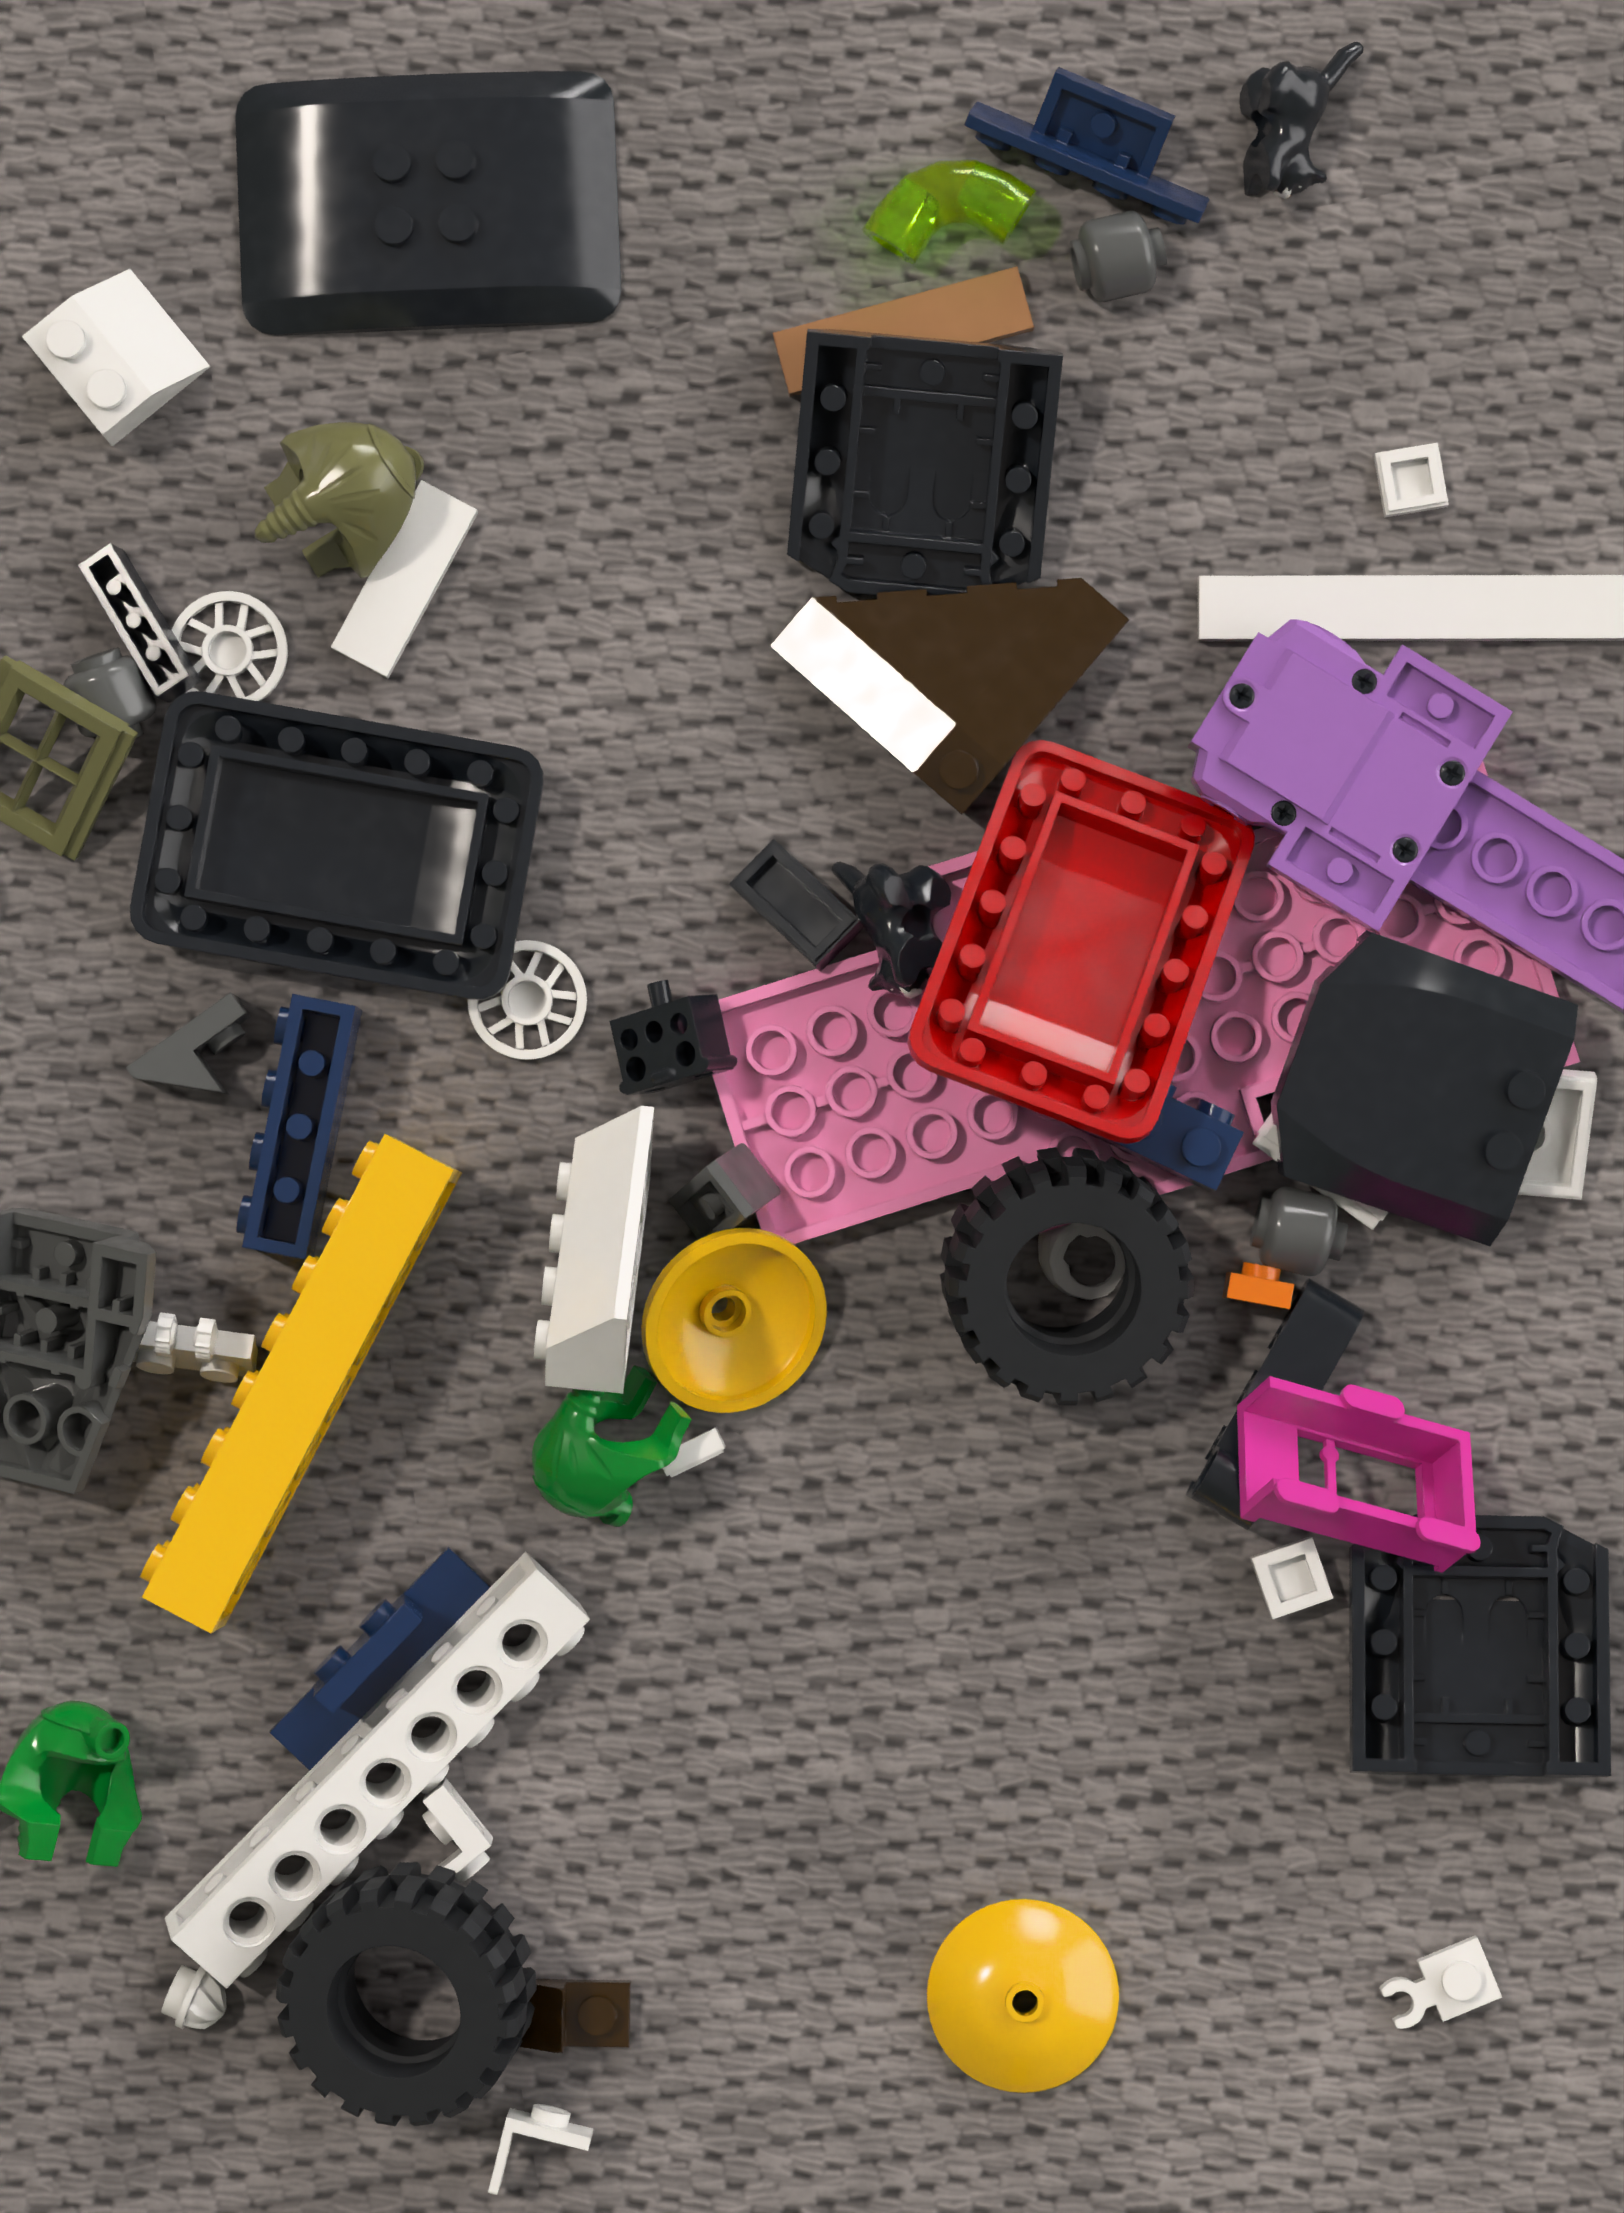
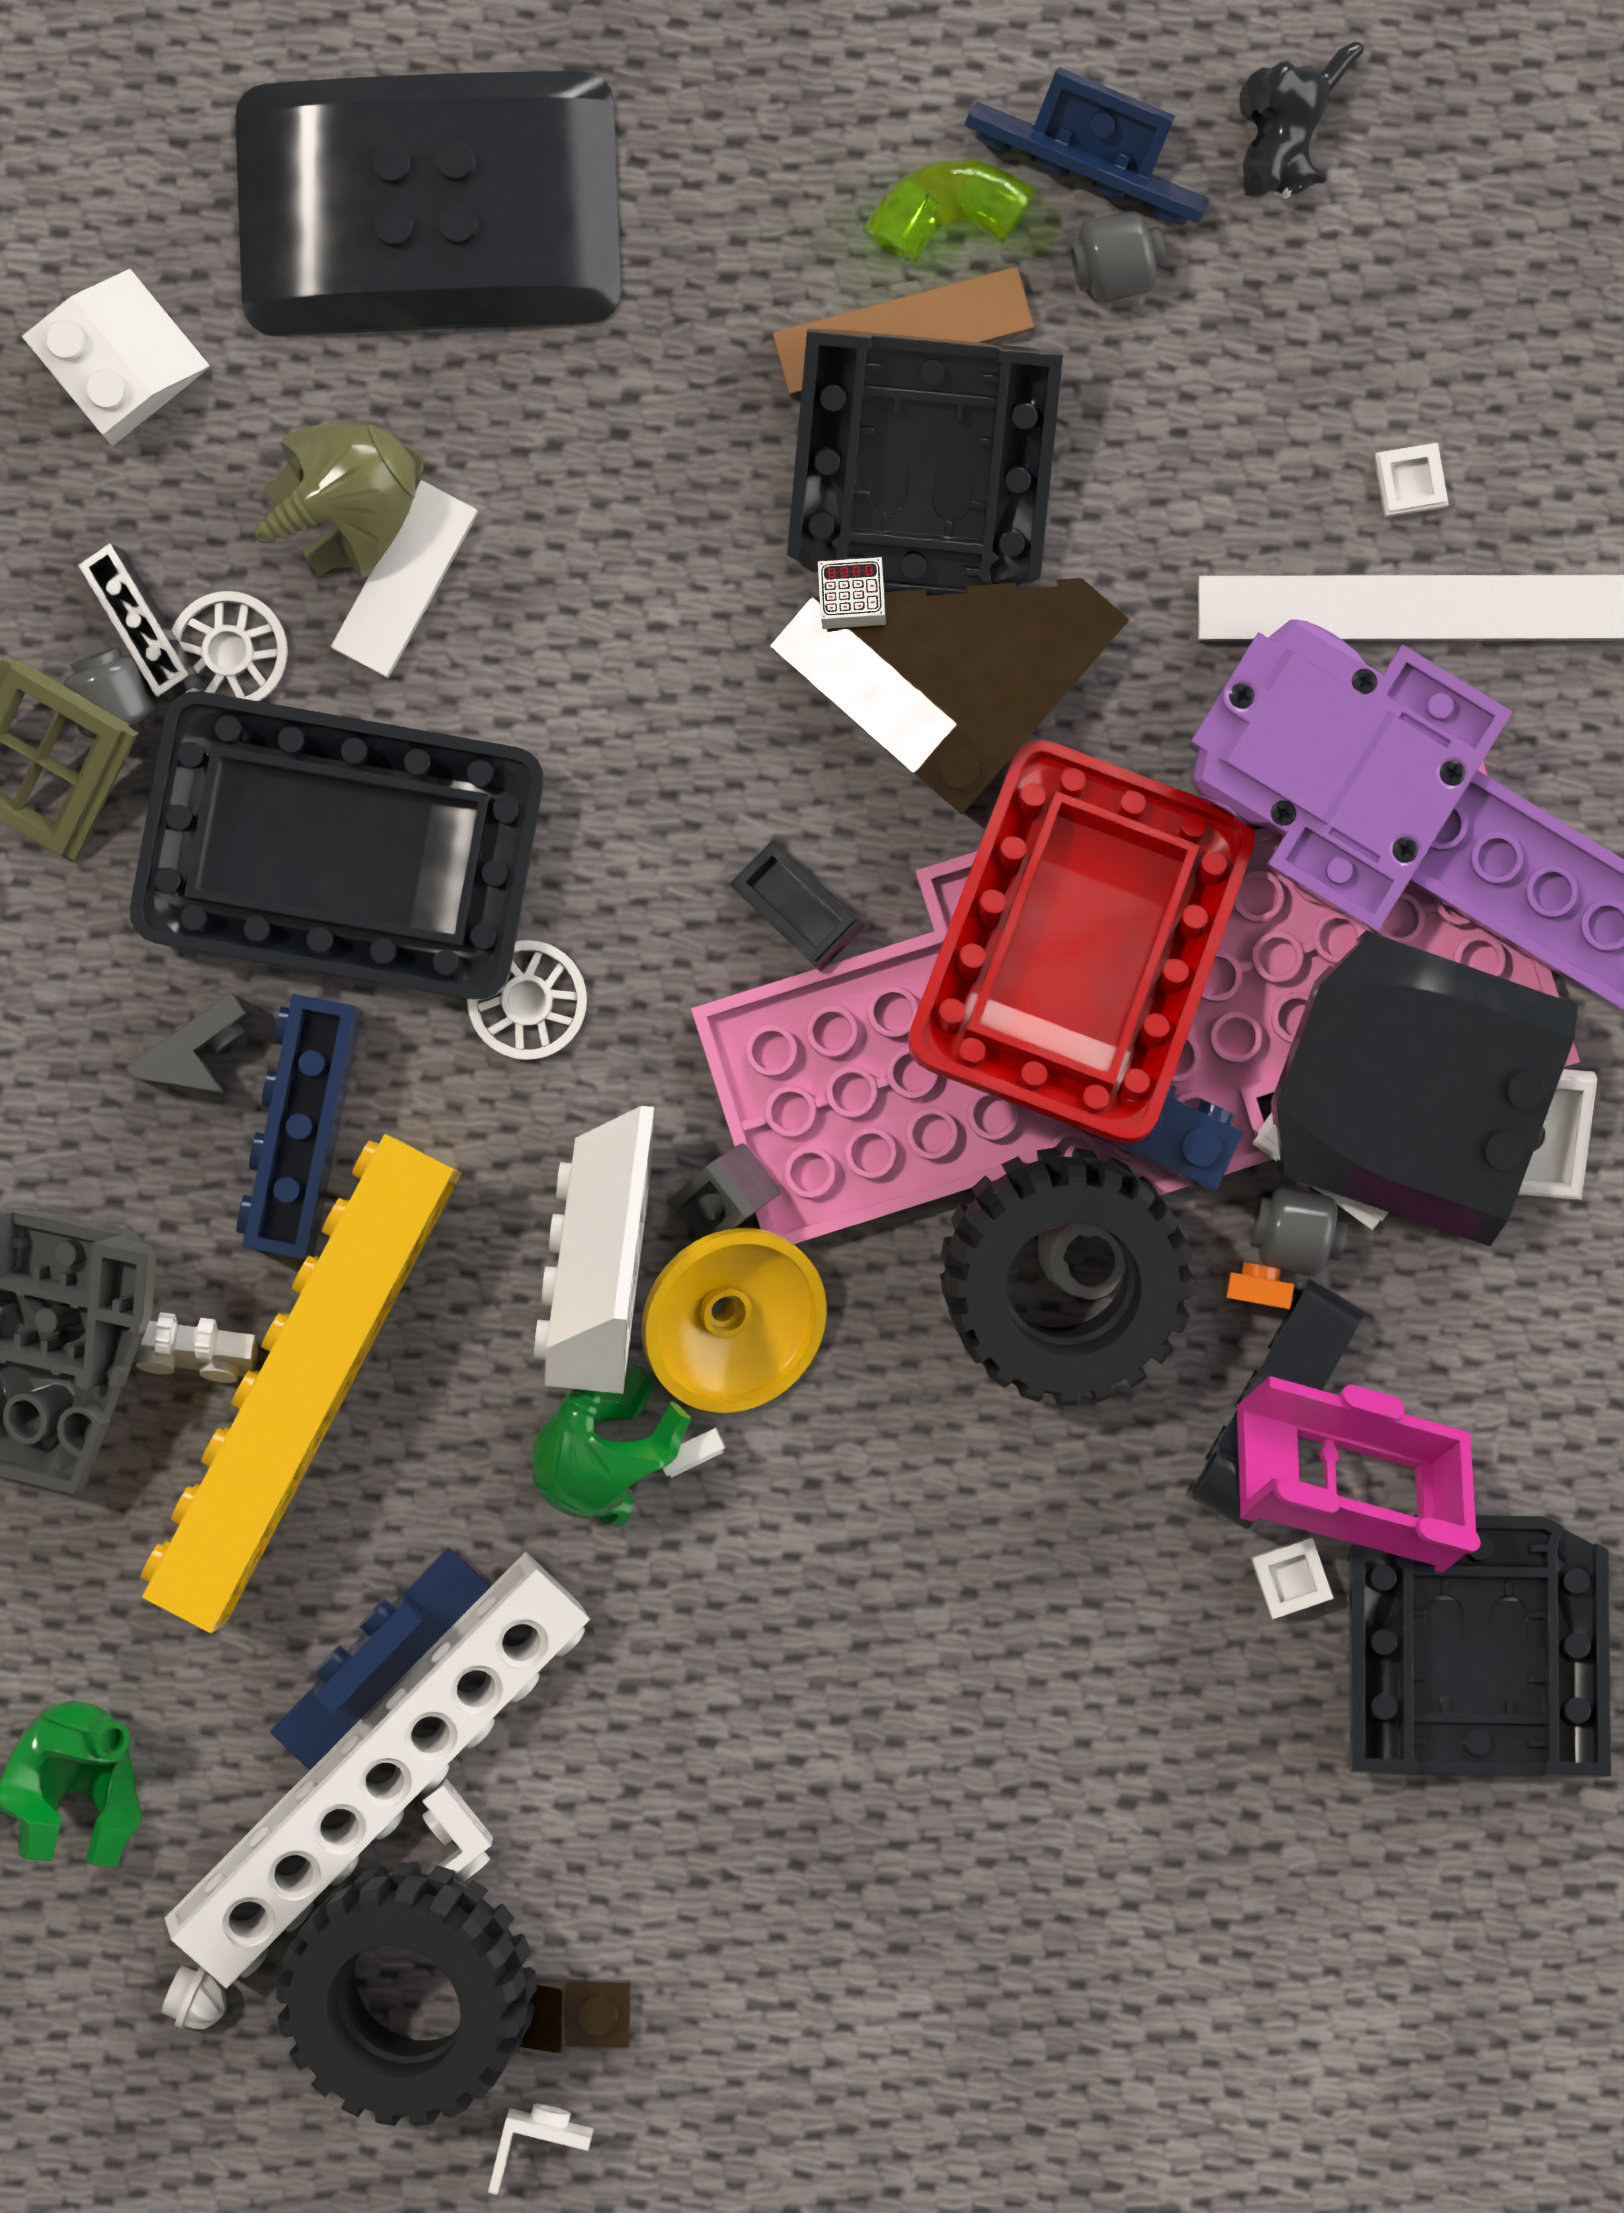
(671, 1042): black piece -> none
(851, 593): none -> tile
(898, 918): black animal -> none
(1012, 1950): yellow dish -> none
(1452, 1980): white plate -> none

